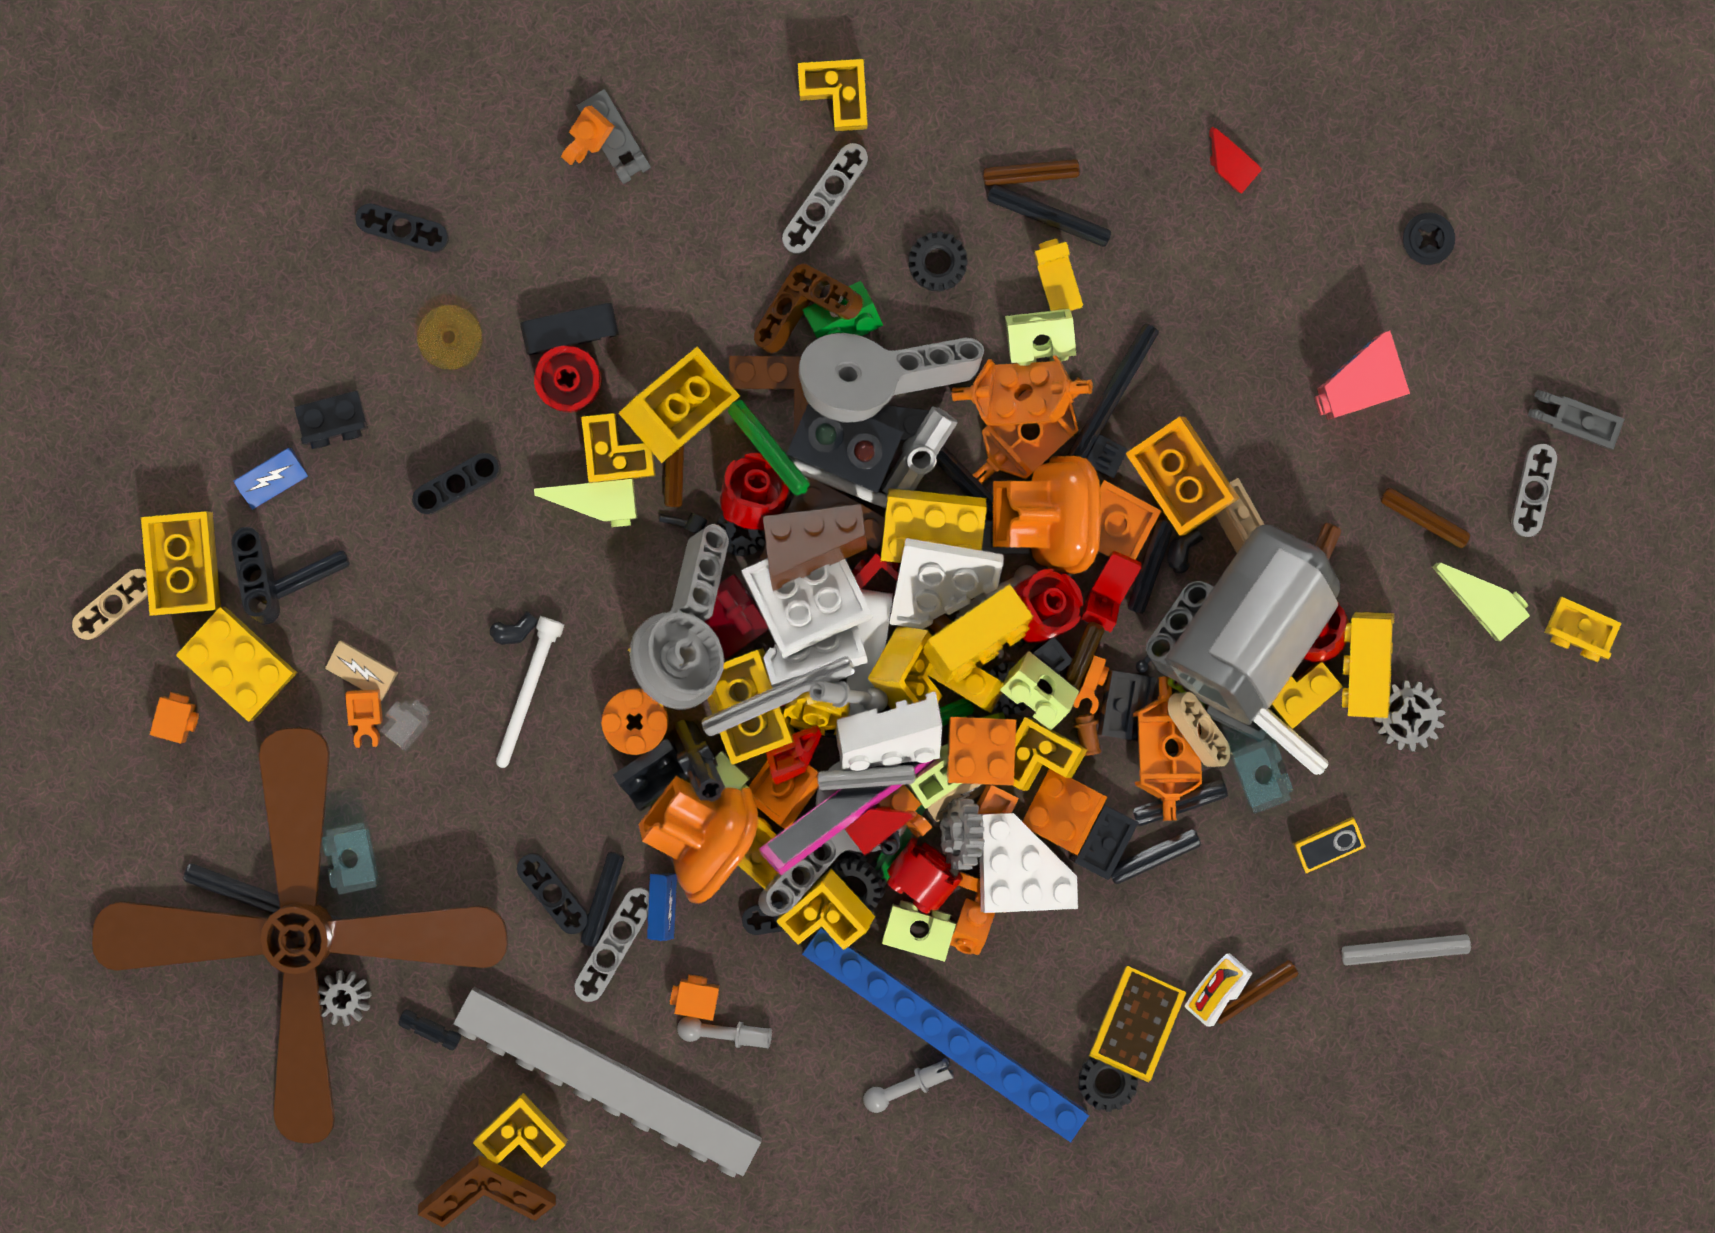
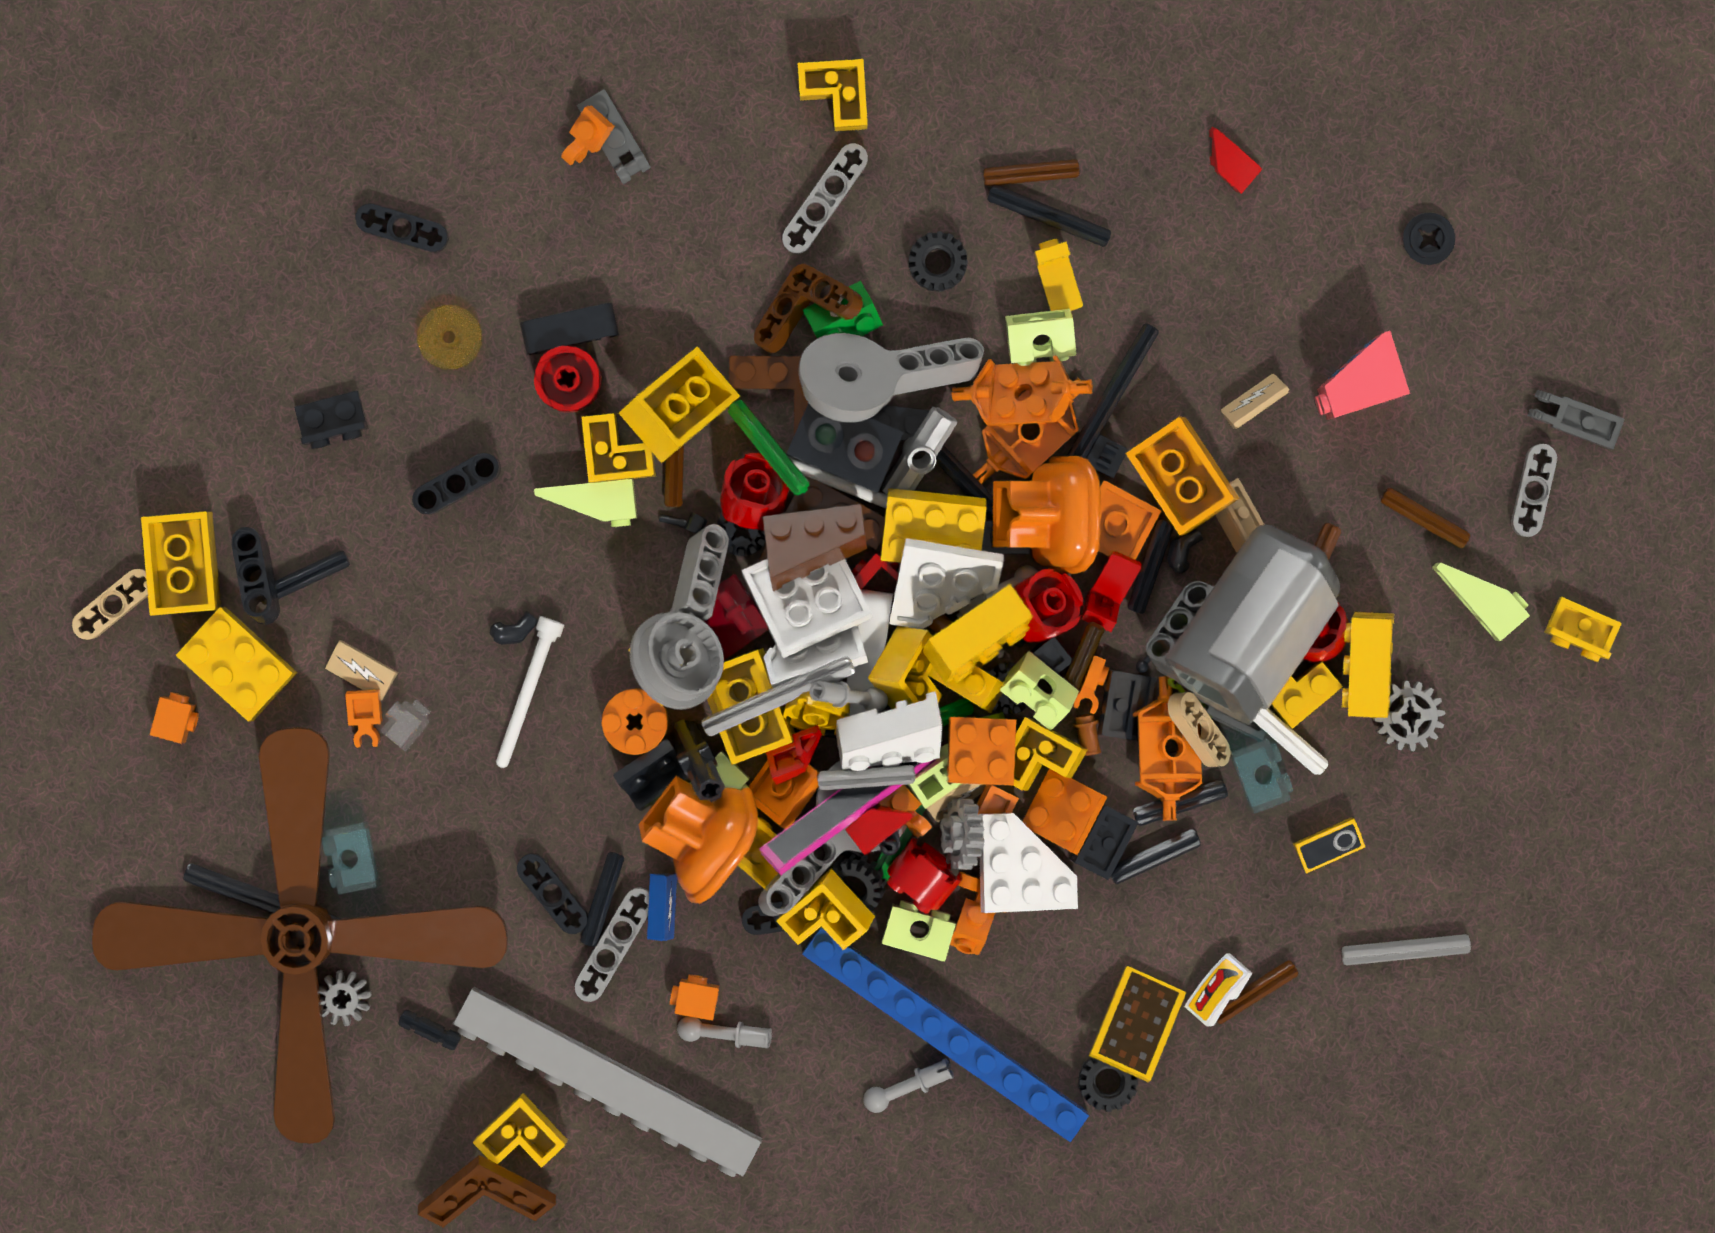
(270, 478): slope -> none
(1254, 401): none -> tan slope

